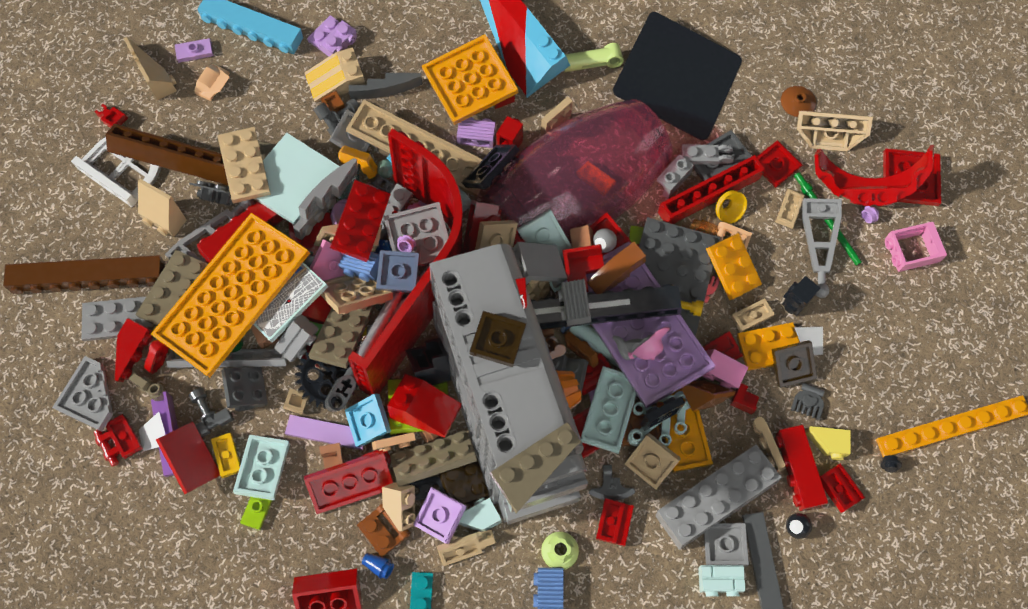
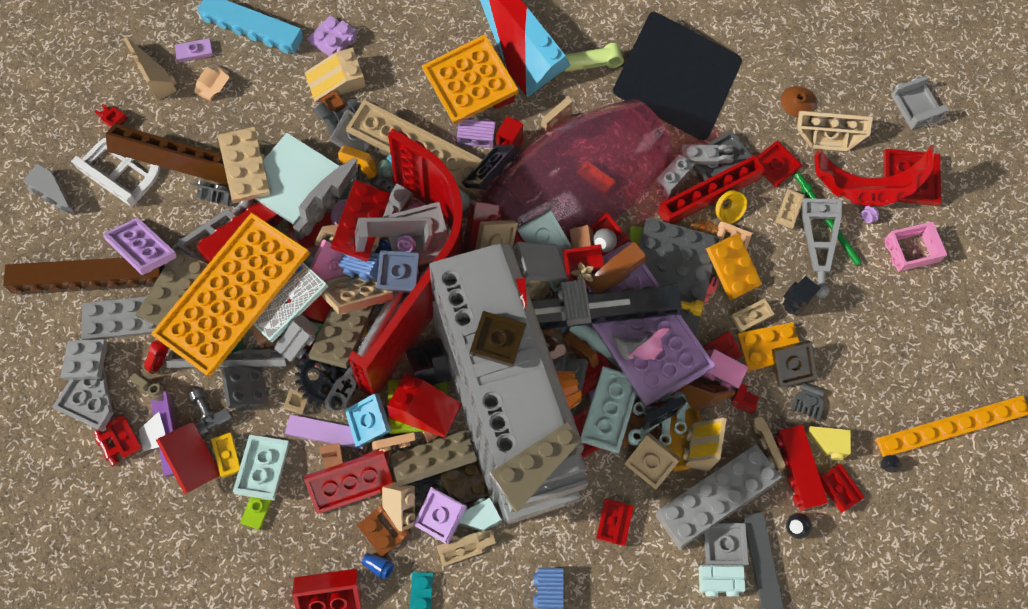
(48, 186): none -> light grey slope
(84, 359): none -> light grey plate
(129, 347): red slope -> none
(140, 246): none -> lavender plate
(159, 209): tan slope -> none
(392, 84): dark grey slope -> none
(393, 228): none -> light grey panel
(554, 560): yellowish green piece -> none
(583, 273): none -> tan plant
(611, 487): dark grey piece -> none
(704, 444): none -> tan slope
(814, 334): white sticker -> none
(917, 103): none -> light grey panel

